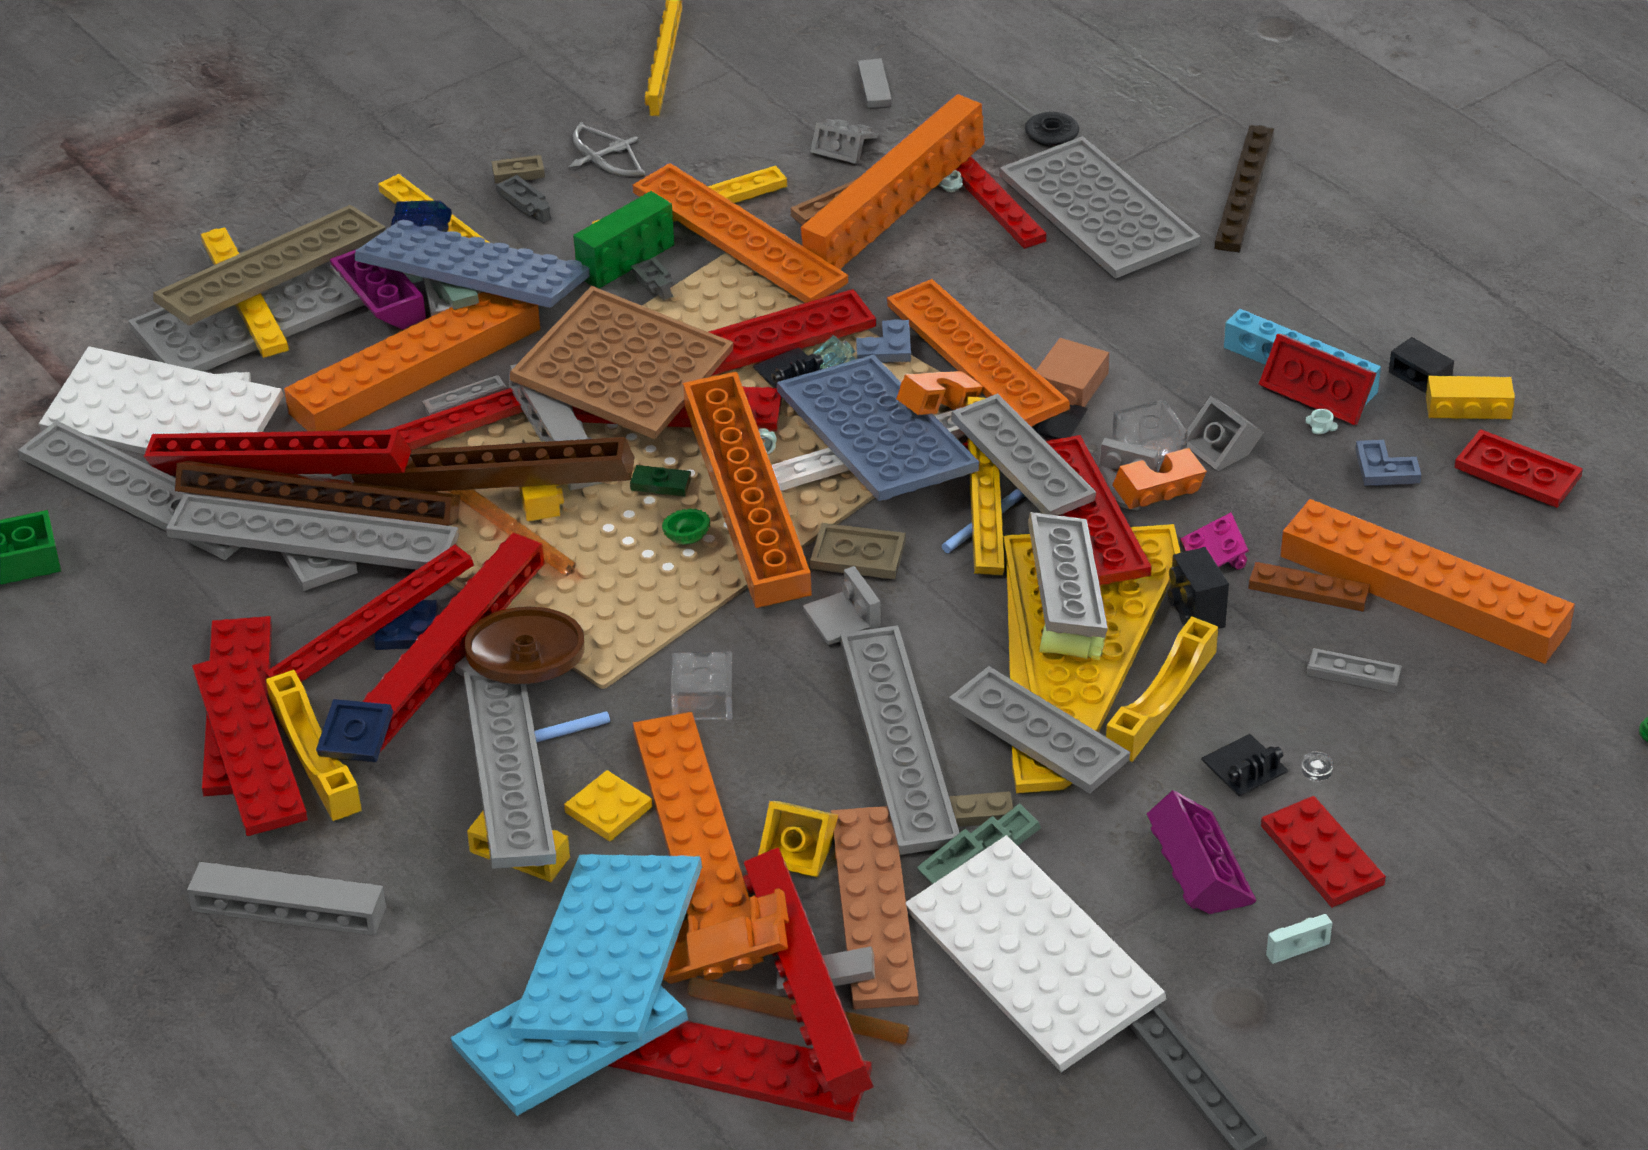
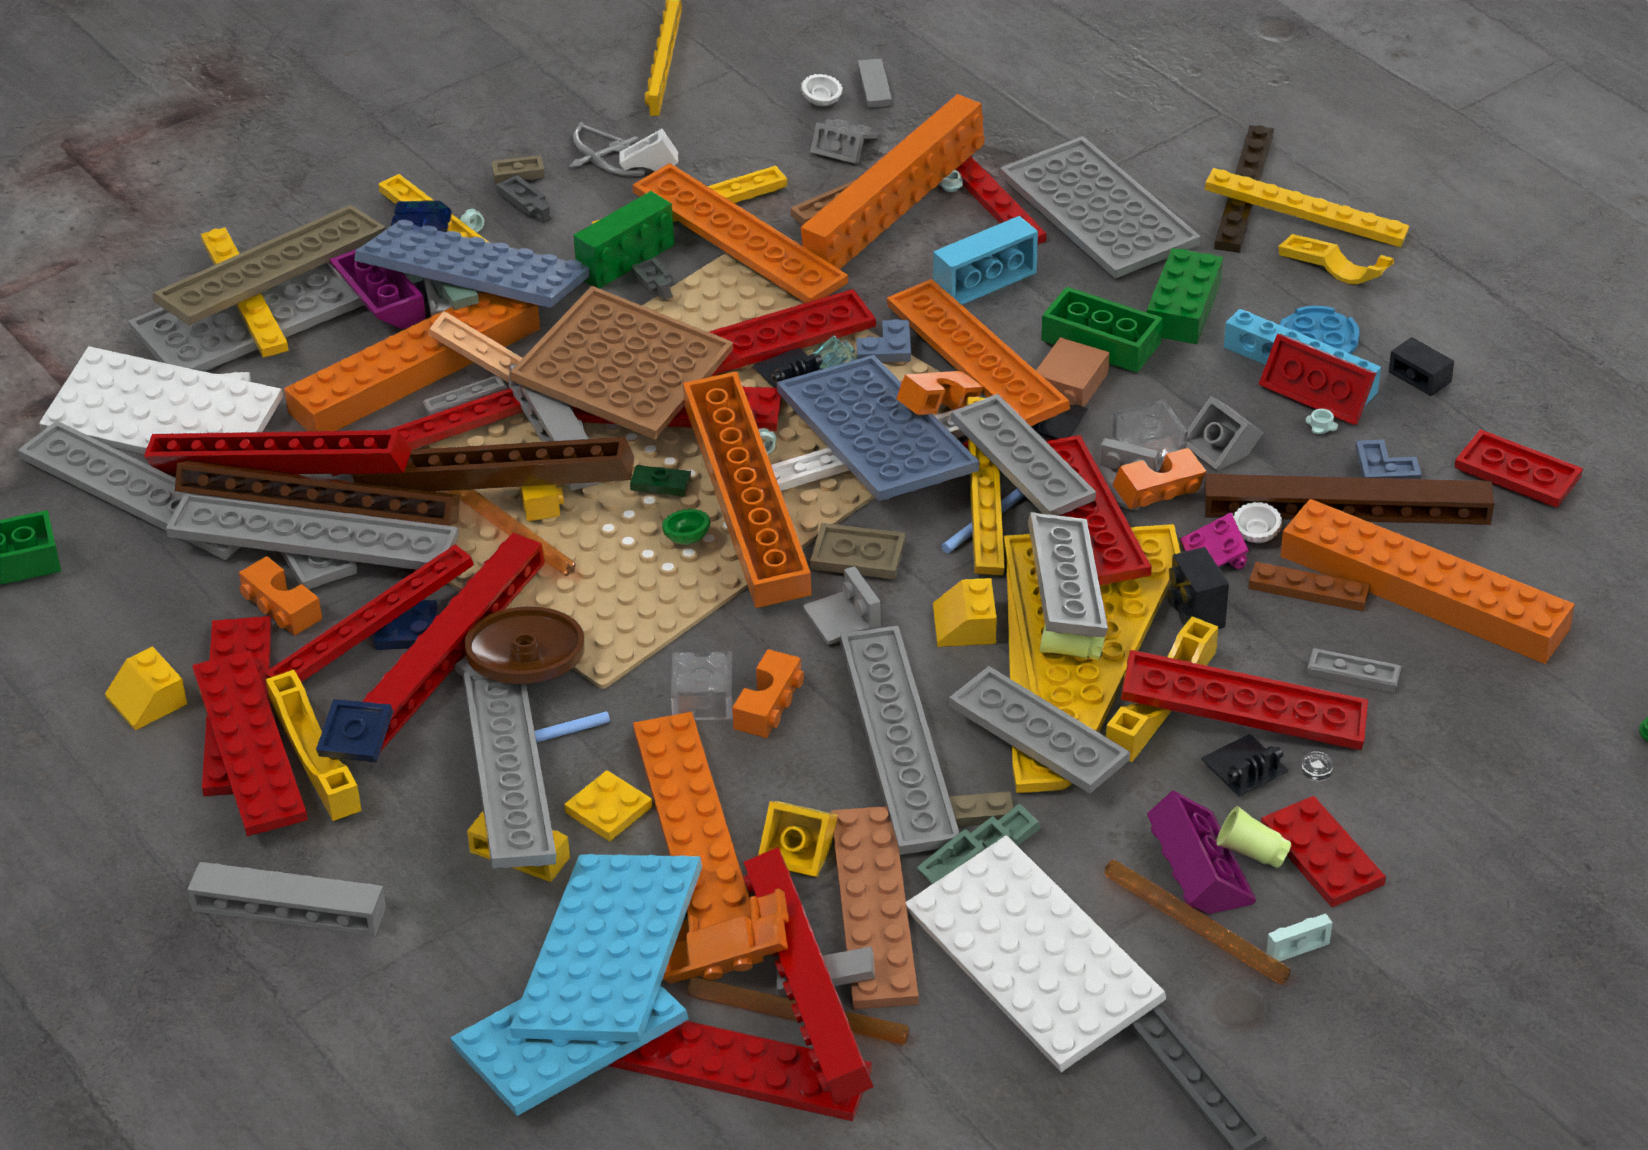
(146, 689): none -> yellow slope
(267, 588): none -> orange arch
(474, 345): none -> light nougat plate
(476, 218): none -> light aqua plate
(650, 153): none -> white arch
(777, 679): none -> orange arch
(821, 90): none -> white hat
(966, 614): none -> yellow slope
(987, 260): none -> medium azure brick
(1039, 128): black wheel -> none
(1105, 325): none -> green brick
(1186, 293): none -> green brick
(1198, 922): none -> clear orange axle
(1245, 699): none -> red plate
(1253, 839): none -> yellowish green plant
(1258, 522): none -> white hat
(1307, 207): none -> yellow plate
(1324, 325): none -> dark azure tile
(1332, 259): none -> yellow piece
(1361, 497): none -> reddish brown brick
(1470, 397): yellow brick -> none

